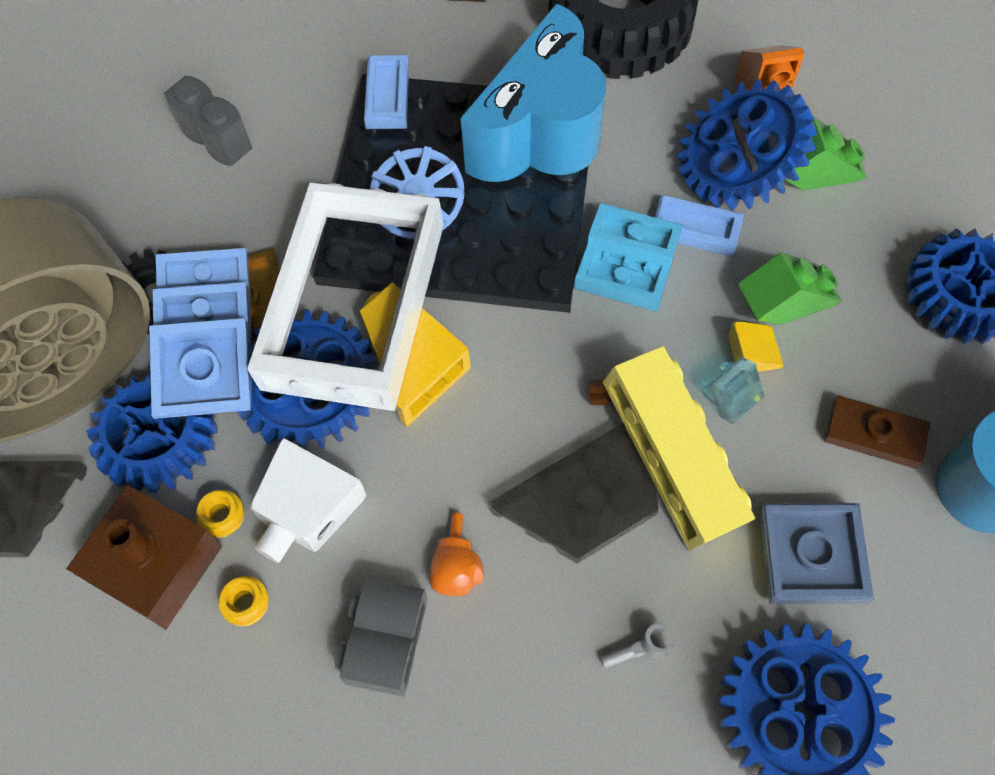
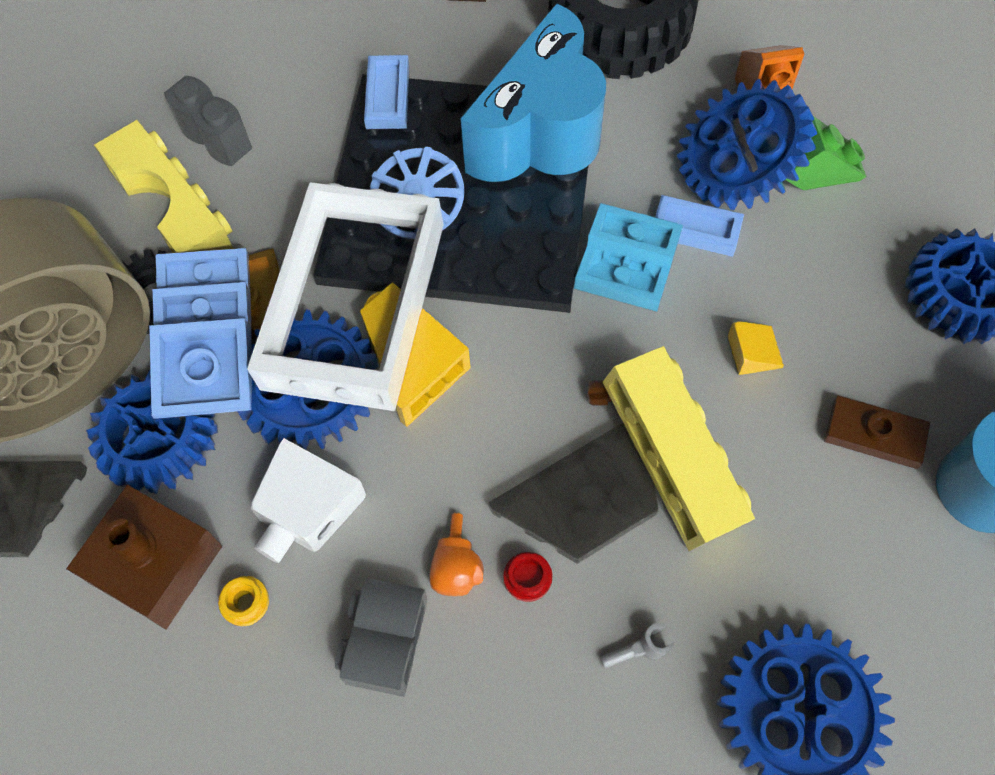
(141, 166): none -> light yellow arch
(211, 504): yellow plate -> none
(527, 576): none -> red plate
(735, 389): clear light blue tile -> none
(789, 289): bright green slope -> none
(815, 553): sand blue plate -> none

